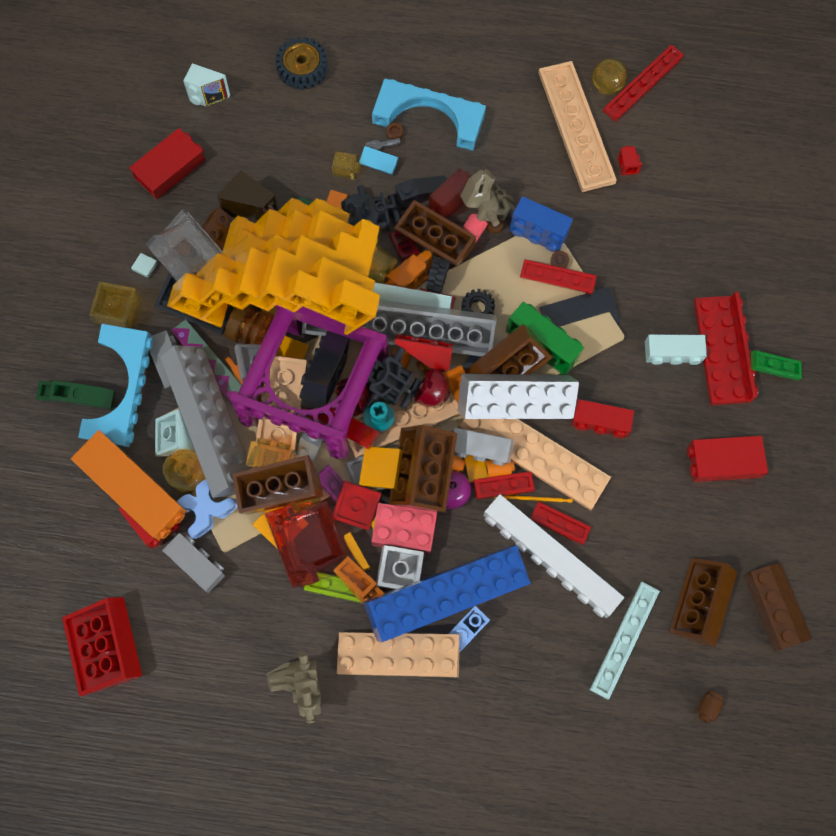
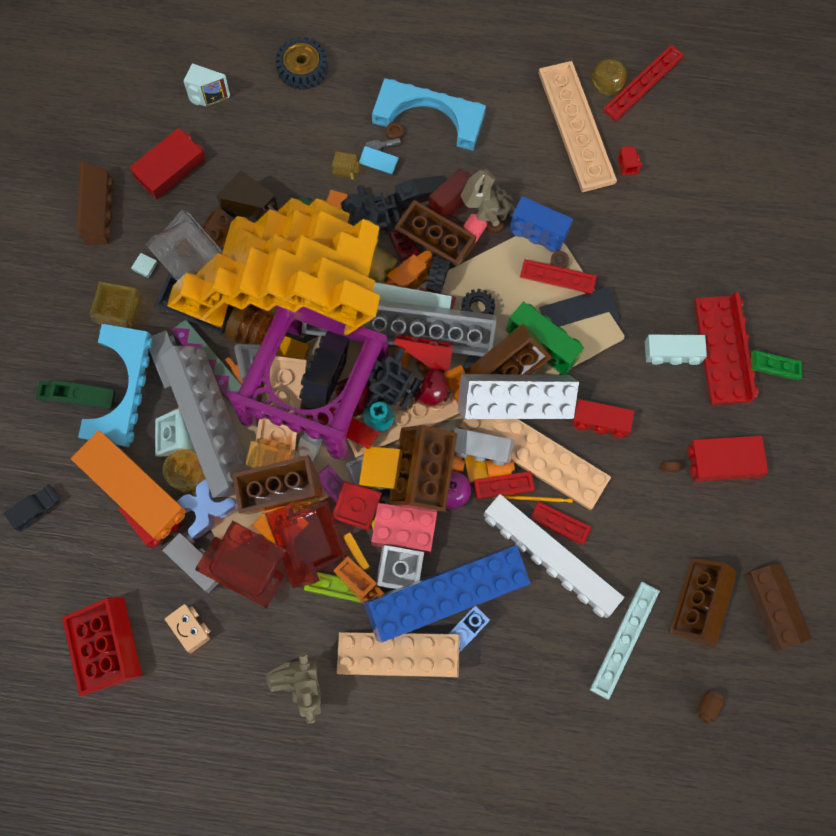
(32, 508): none -> black piece
(94, 204): none -> reddish brown slope
(188, 628): none -> light nougat brick
(244, 563): none -> clear red windscreen
(670, 467): none -> reddish brown tile

